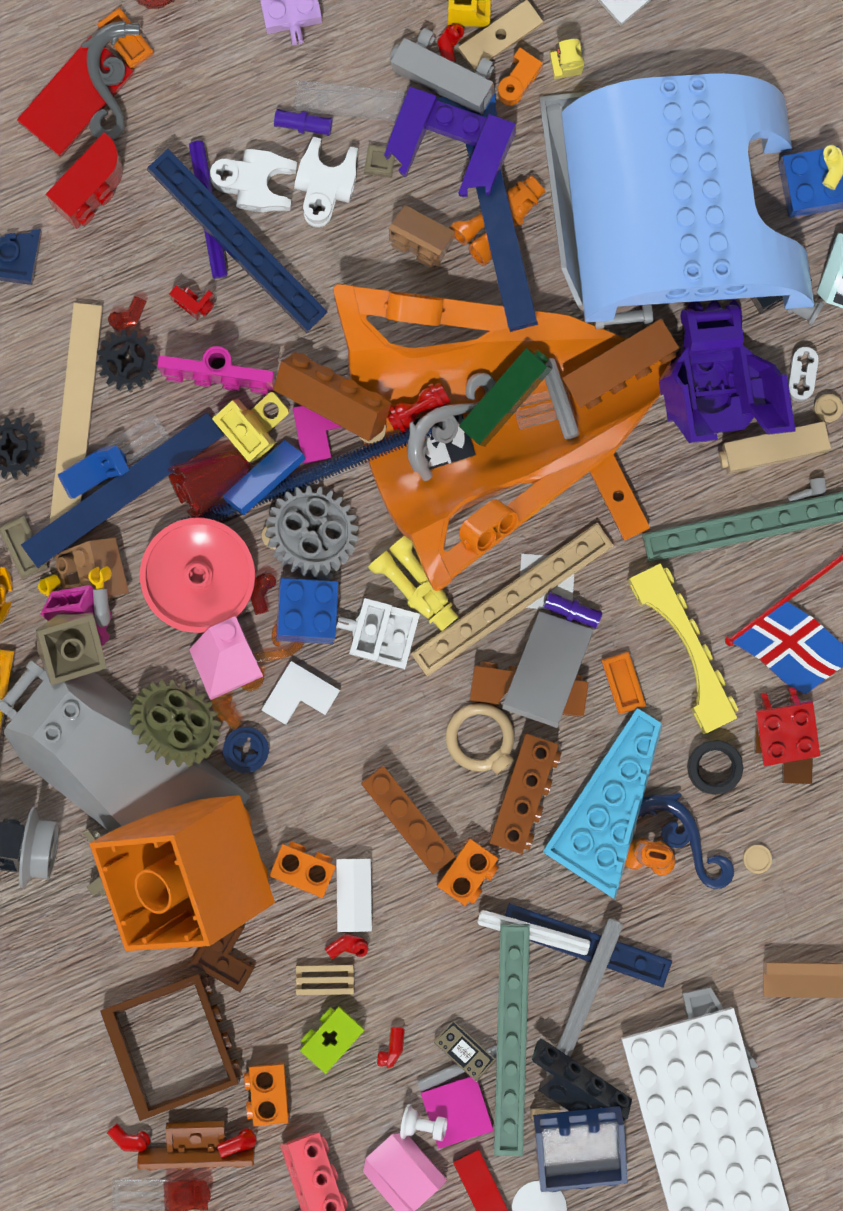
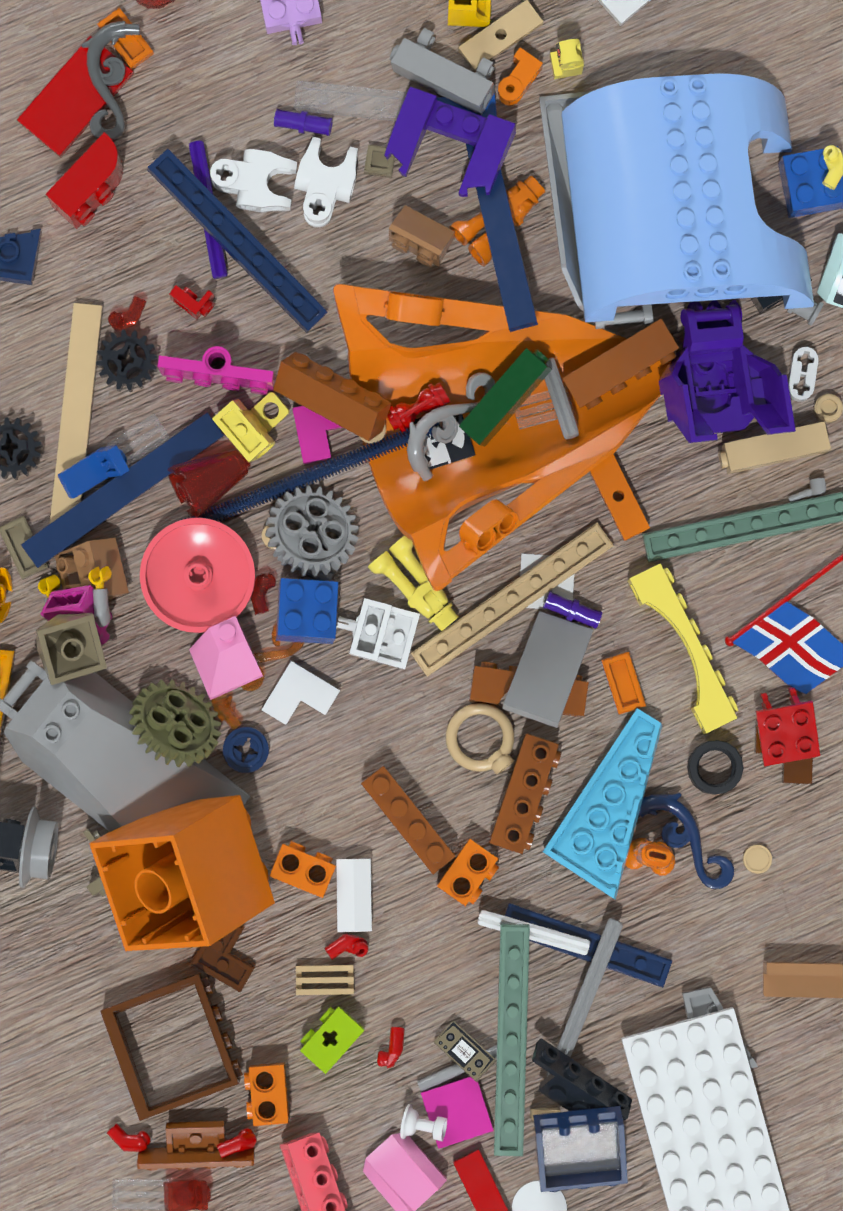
(264, 477): blue tile -> none
(448, 41): red arm -> none

